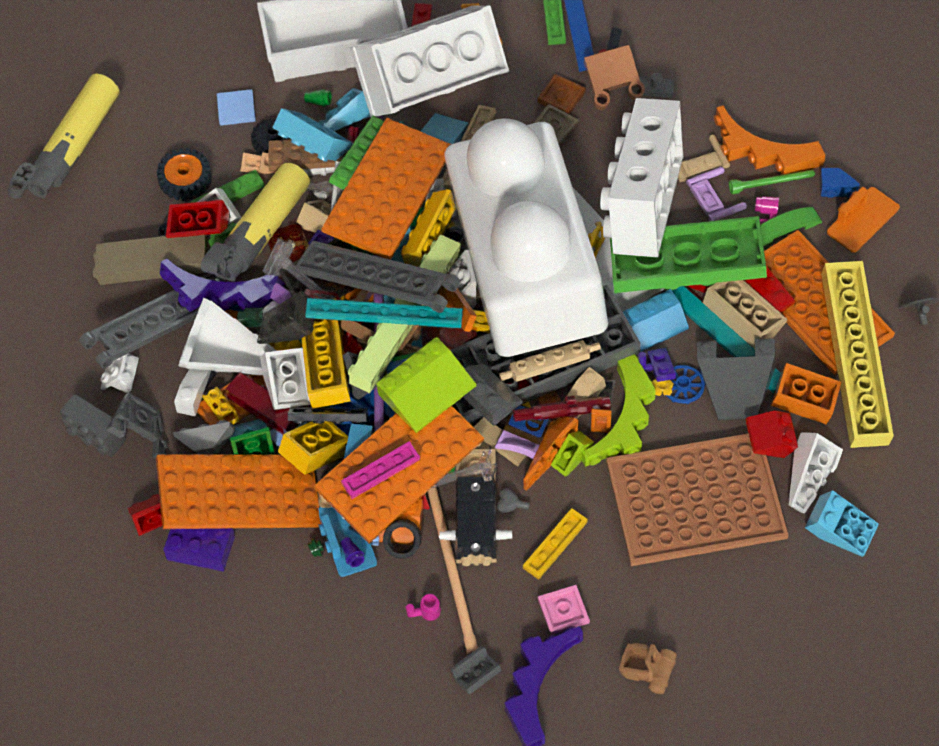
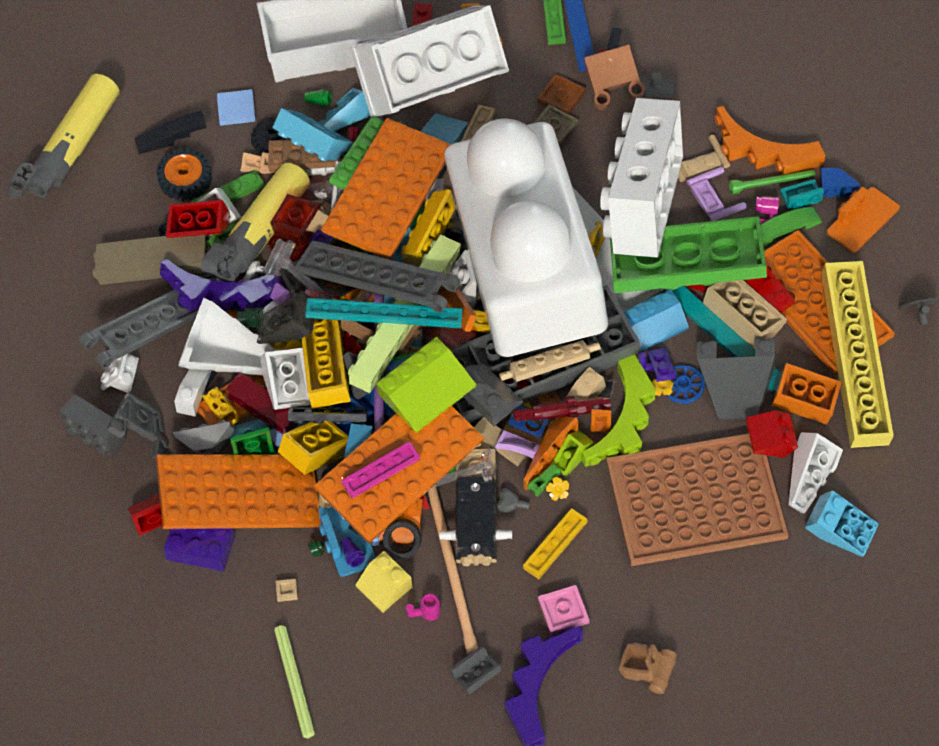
(170, 131): none -> black slope
(253, 271): none -> white piece
(286, 590): none -> tan tile
(293, 217): none -> clear red slope
(294, 682): none -> yellowish green axle
(384, 582): none -> light yellow slope
(544, 478): none -> bright green bar
(557, 488): none -> yellow plant
(801, 194): none -> teal bracket

